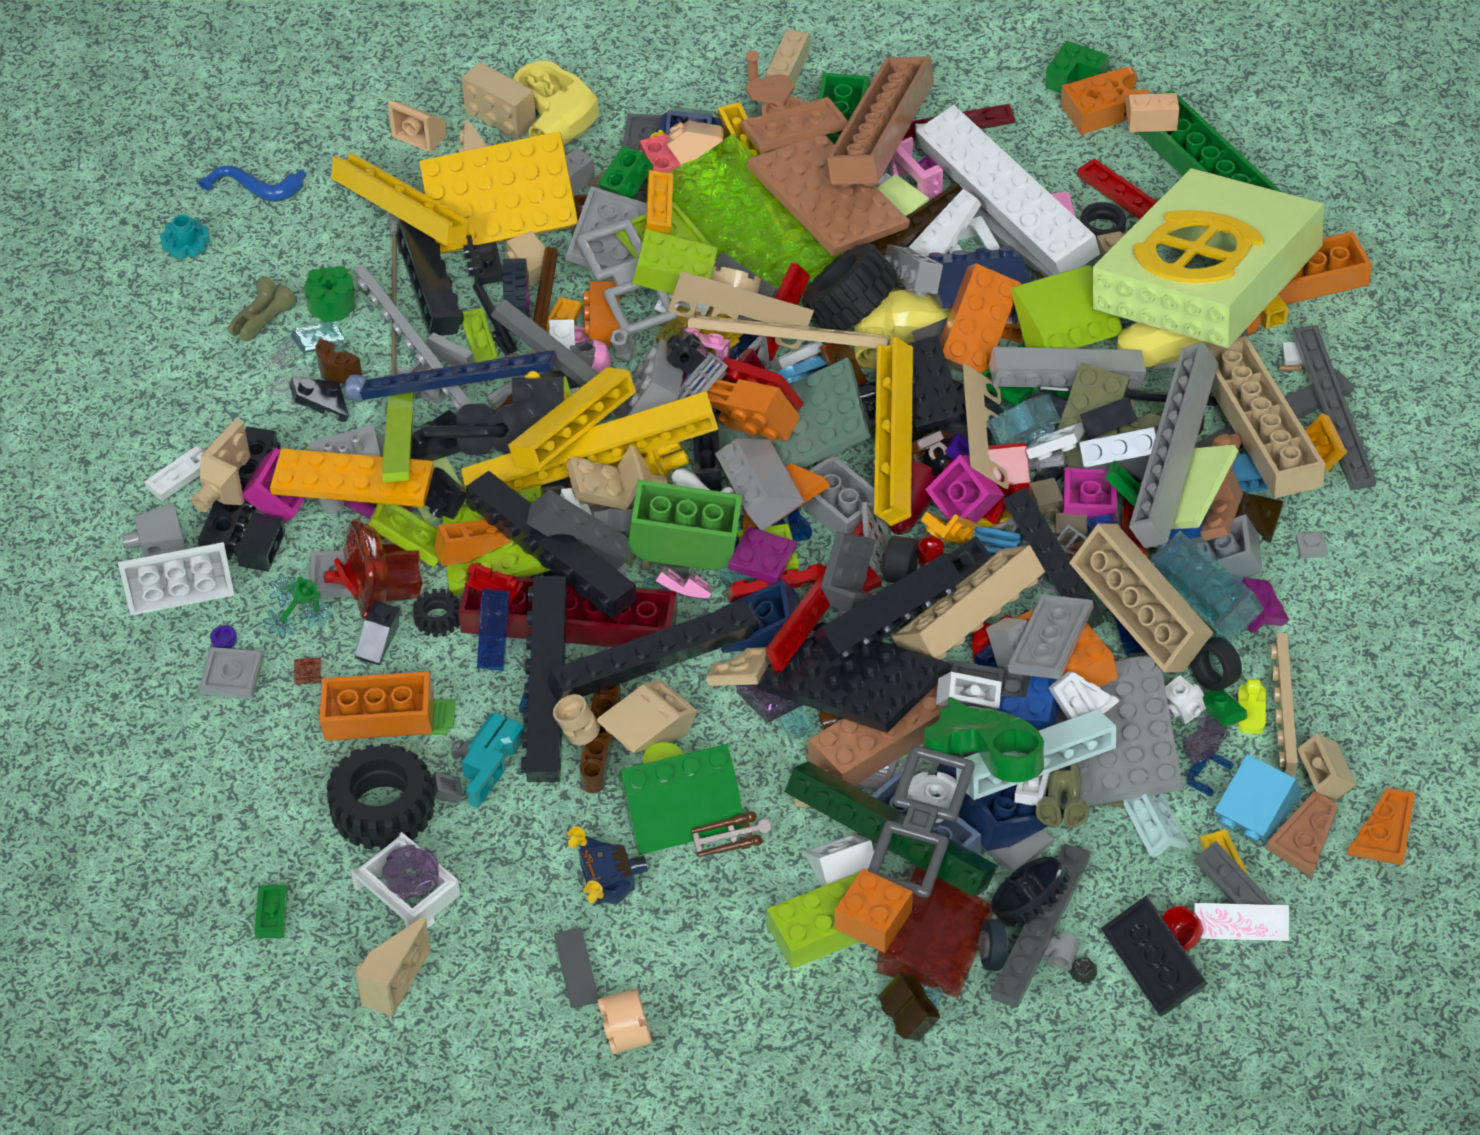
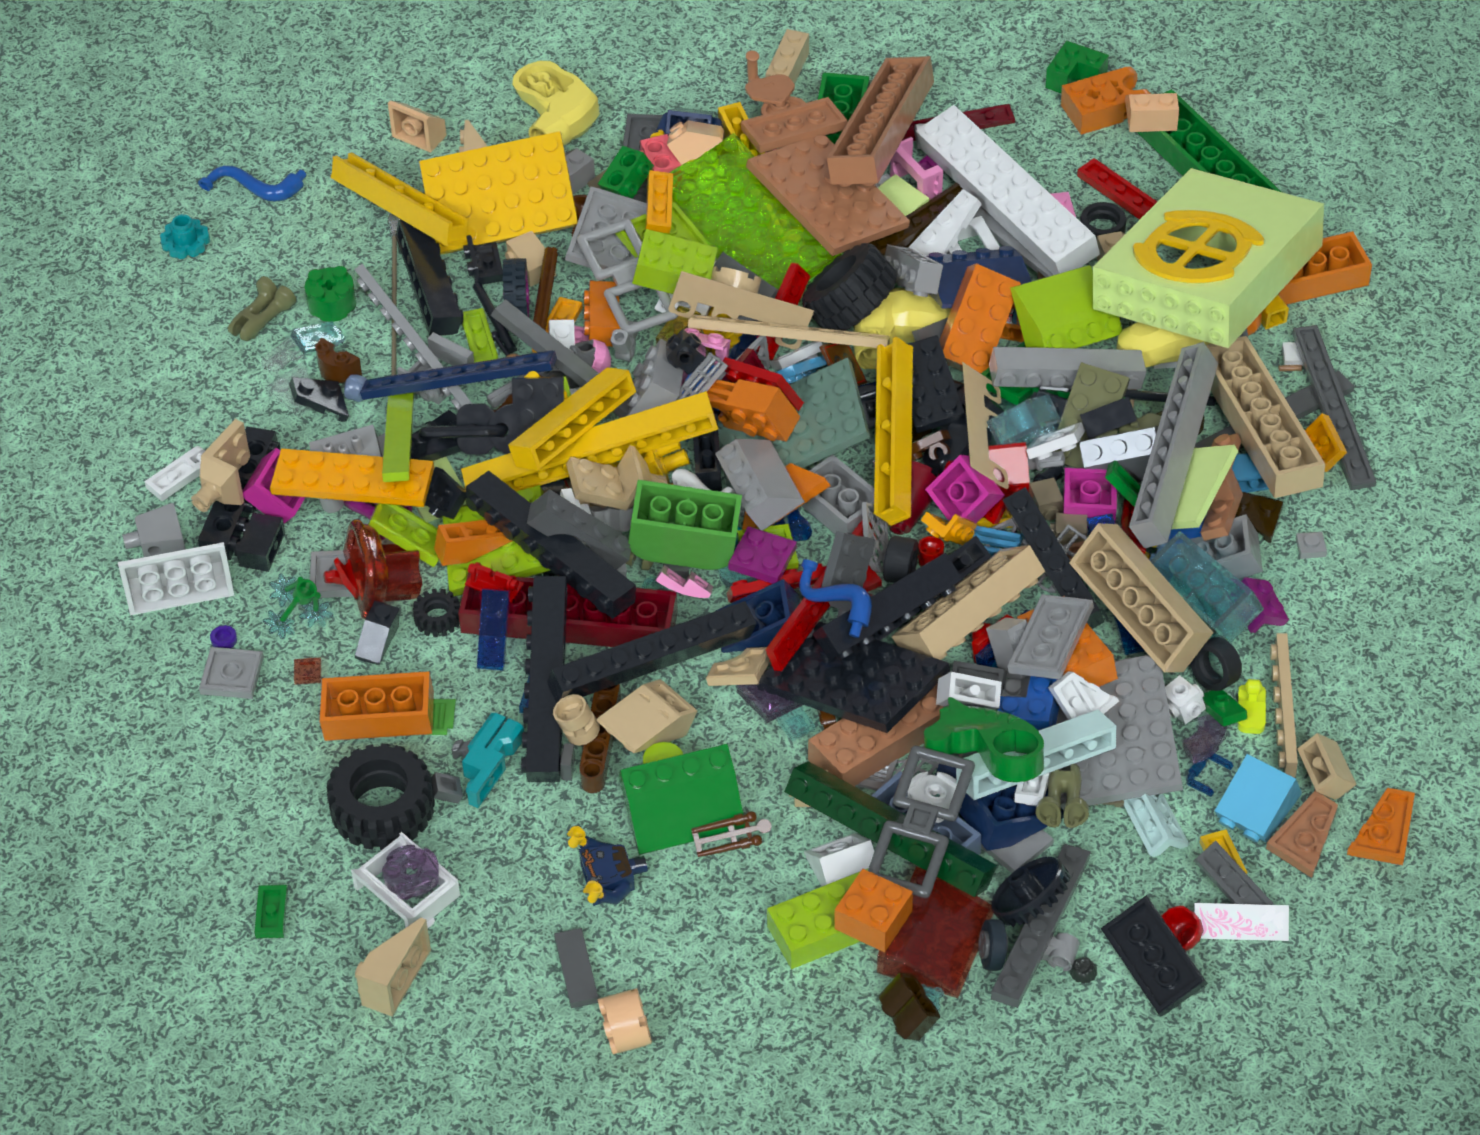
(498, 100): tan brick -> none
(567, 762): none -> dark grey tile
(857, 595): none -> blue animal
(958, 446): dark purple plate -> none

